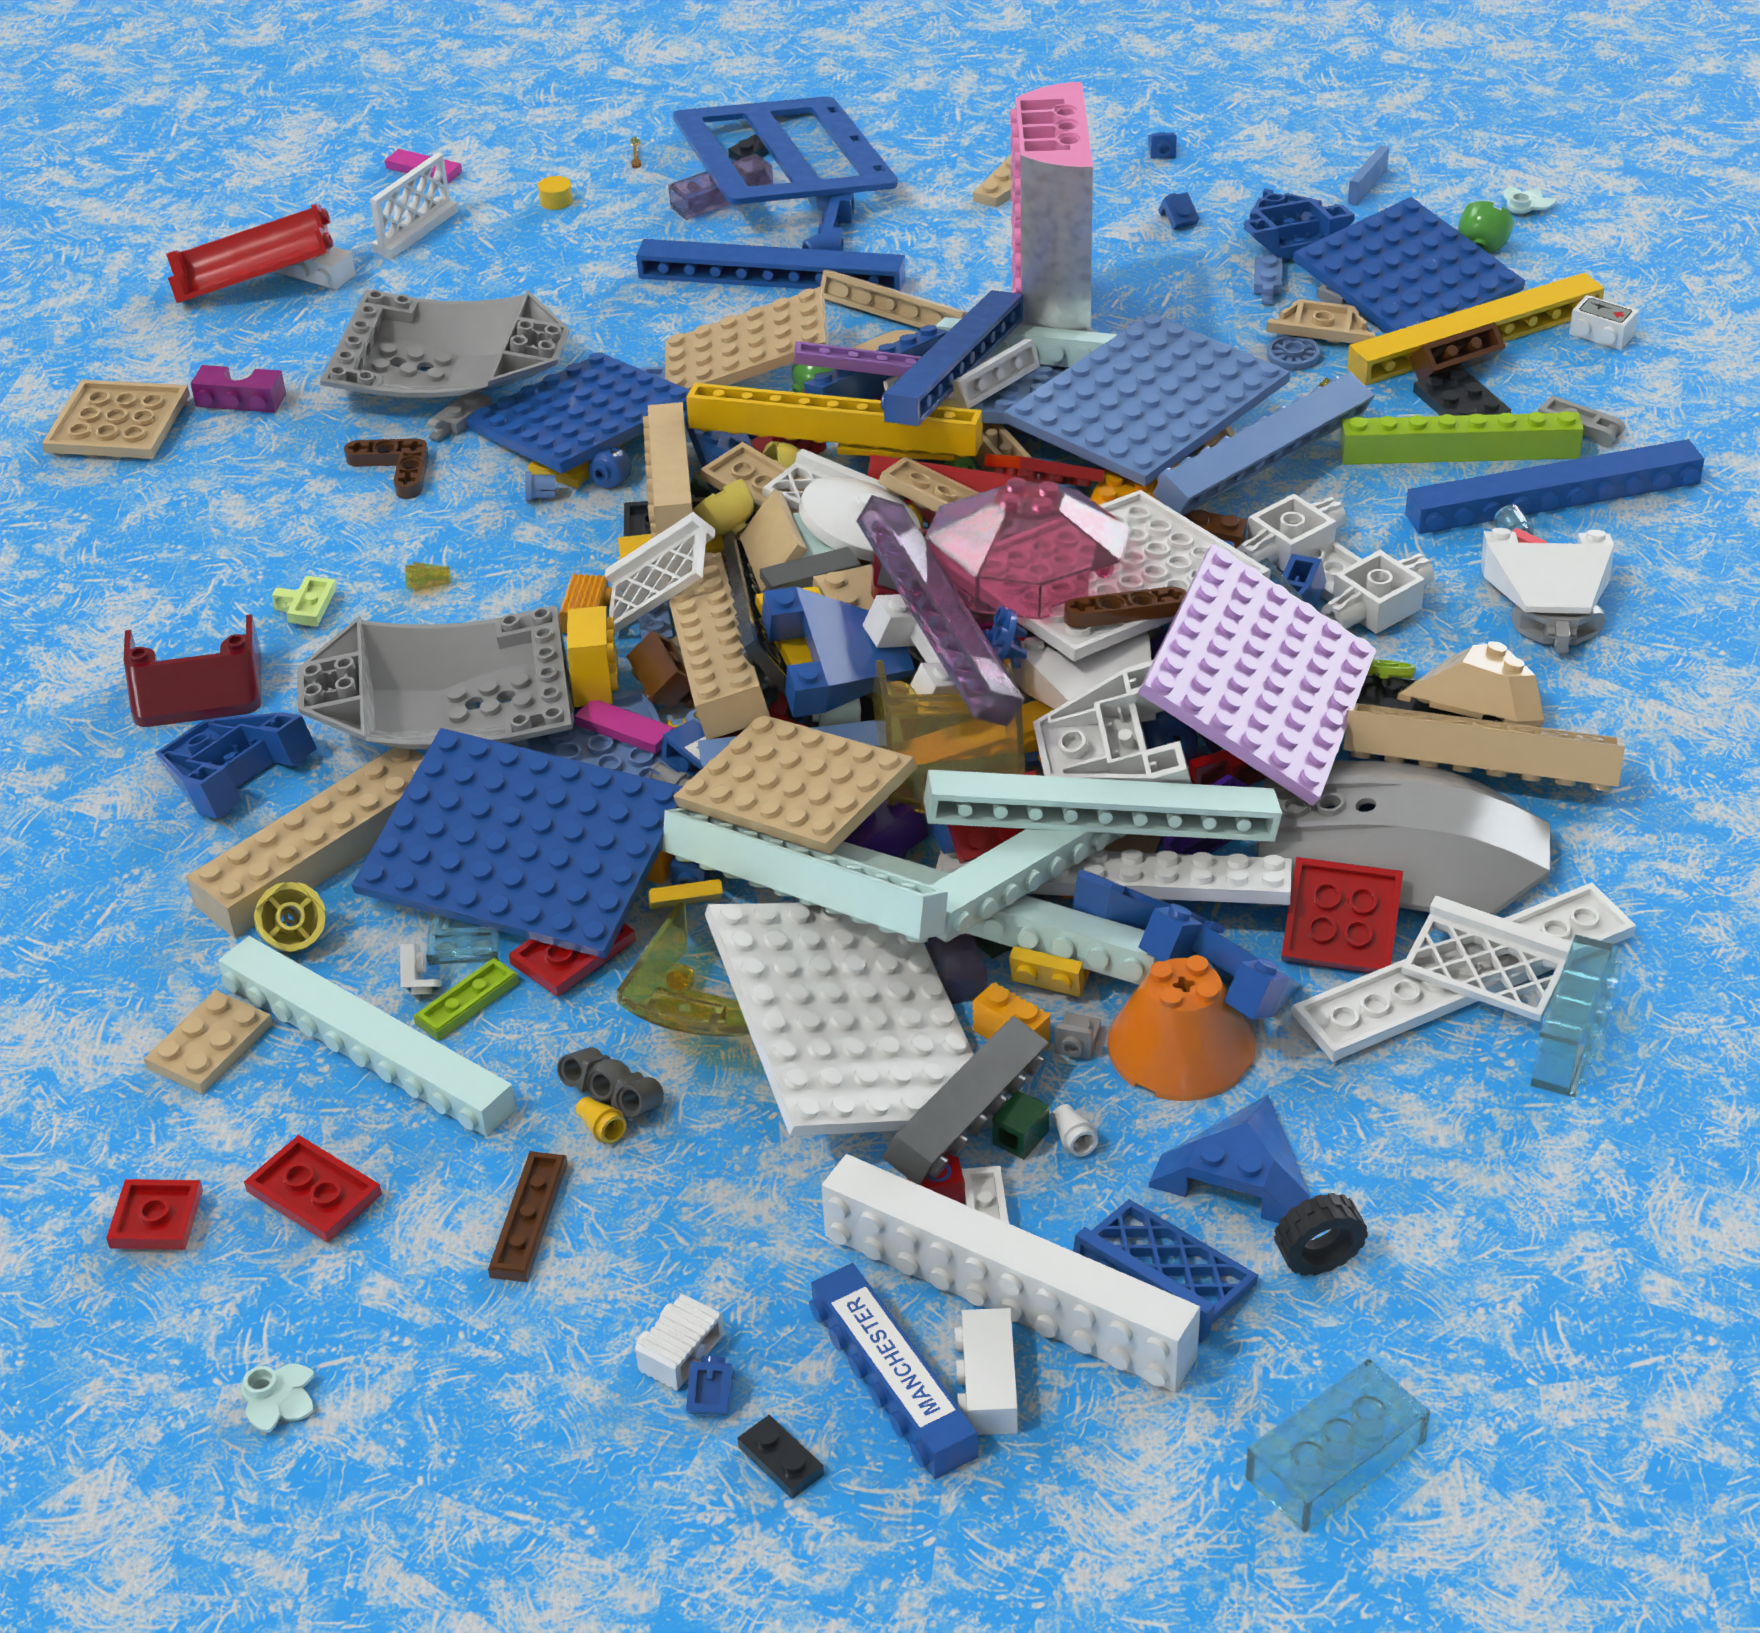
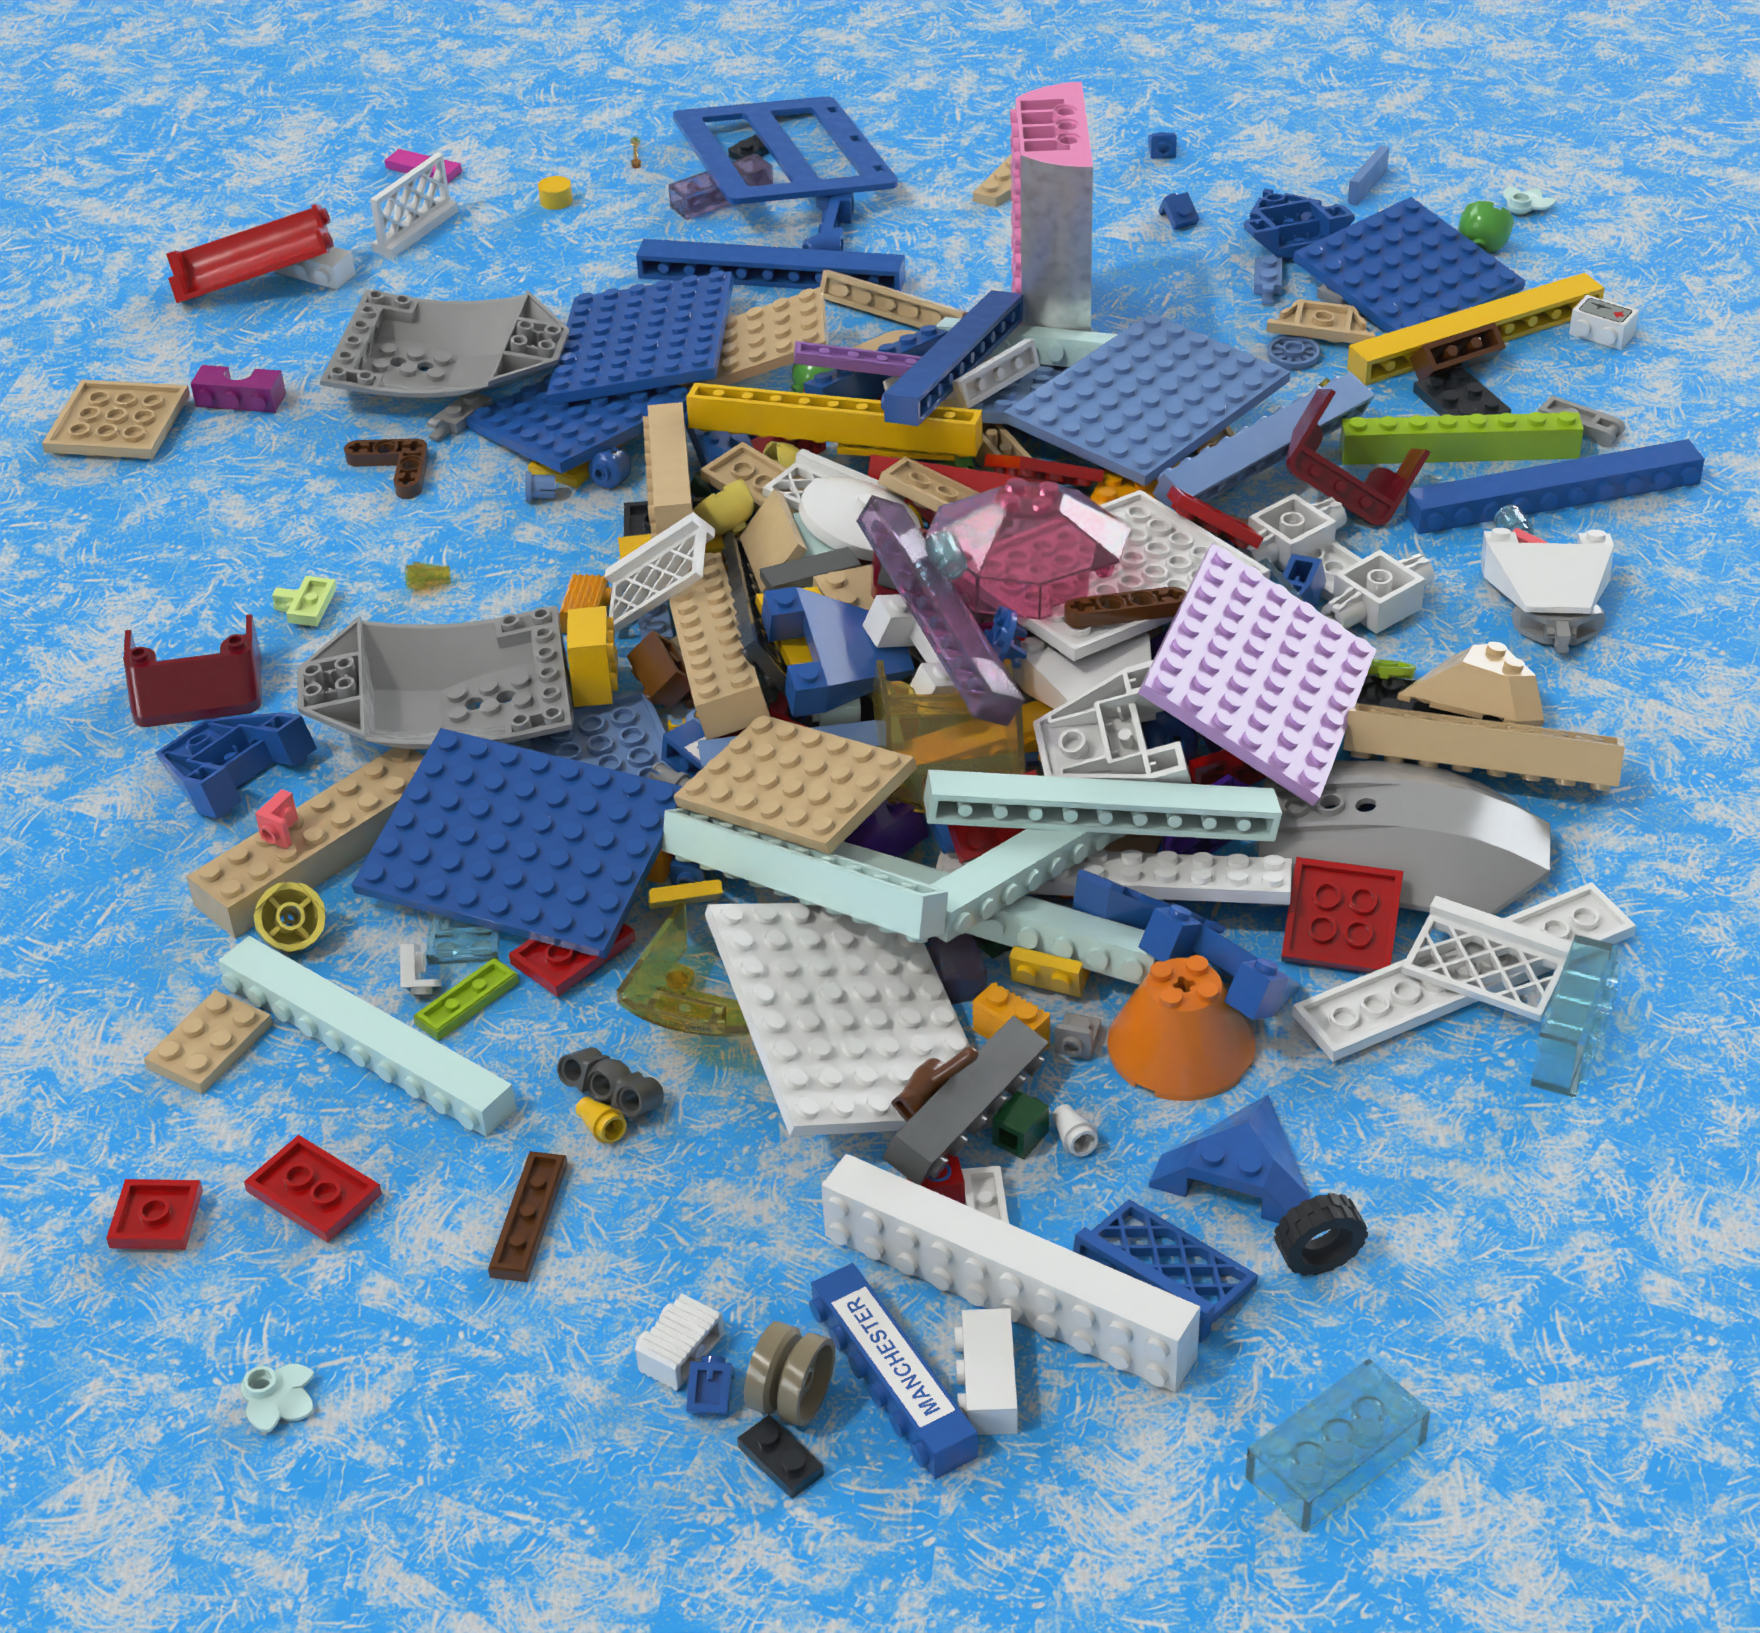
(276, 818): none -> coral bracket
(622, 725): dark pink tile -> none
(643, 338): none -> blue plate
(789, 1373): none -> dark tan wheel
(928, 1081): none -> reddish brown piece
(946, 555): none -> clear light blue brick
(1214, 519): none -> red plate
(1370, 500): none -> dark red windscreen

